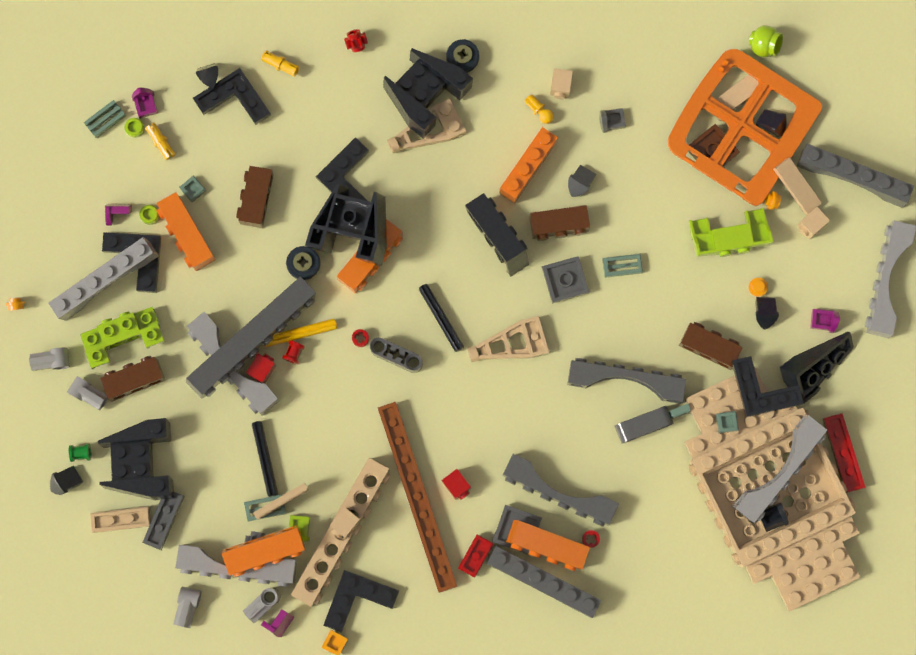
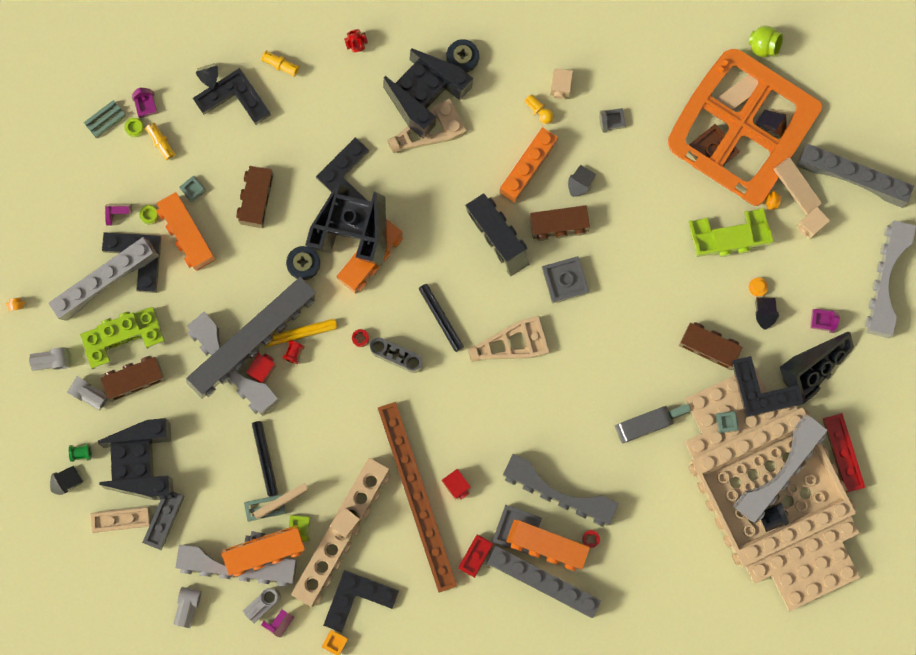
(606, 267): sand green tile -> none
(667, 388): dark grey arch -> none

